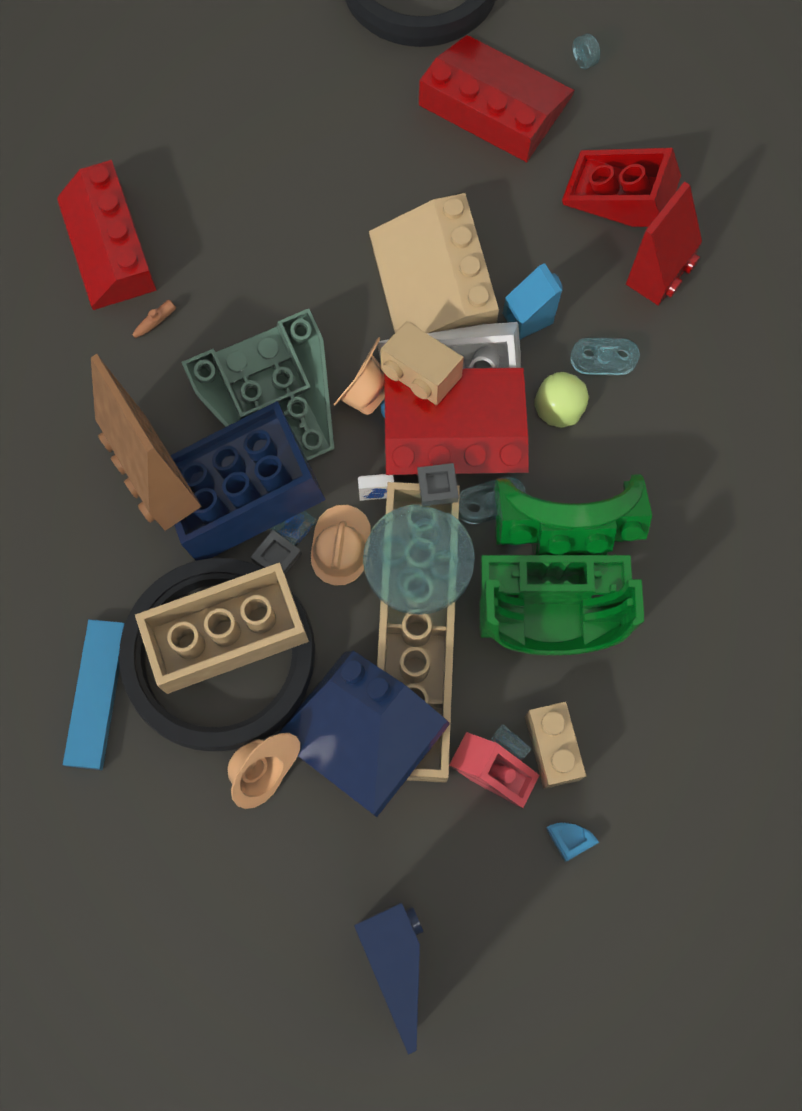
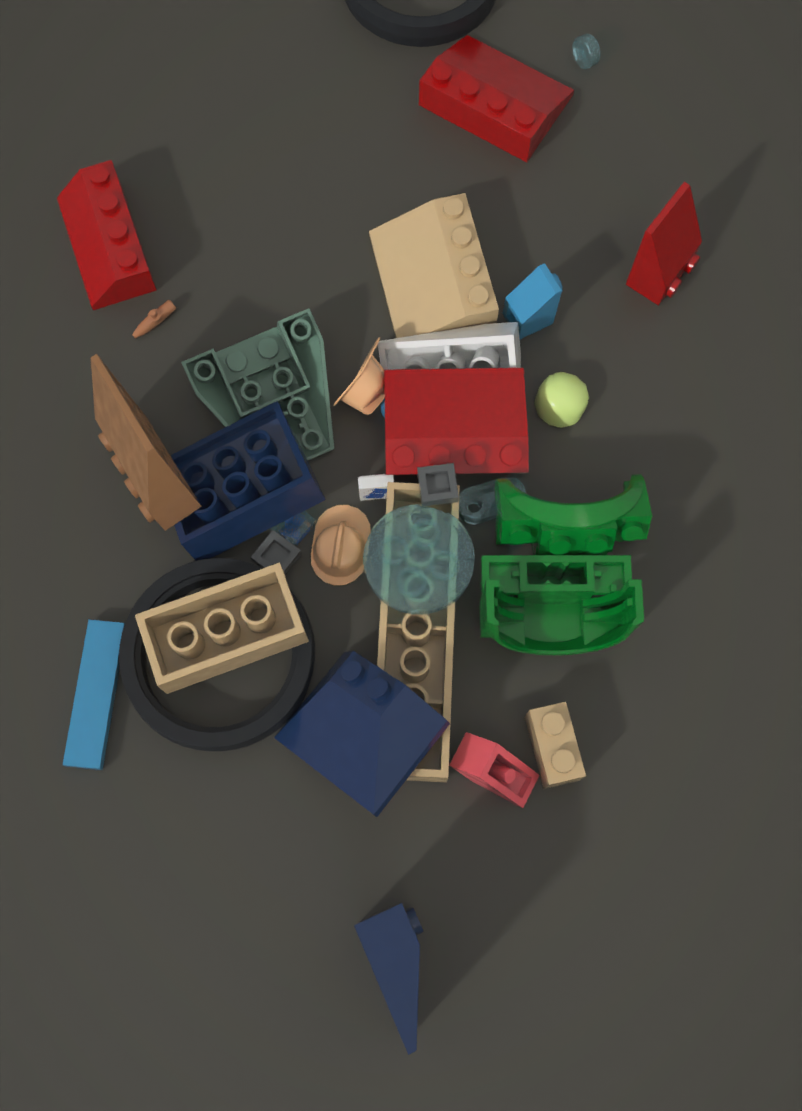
(260, 767): light nougat piece -> none
(421, 363): tan brick -> none
(511, 742): clear light blue tile -> none
(571, 839): dark azure tile -> none
(606, 357): clear light blue plate -> none
(623, 184): red slope -> none

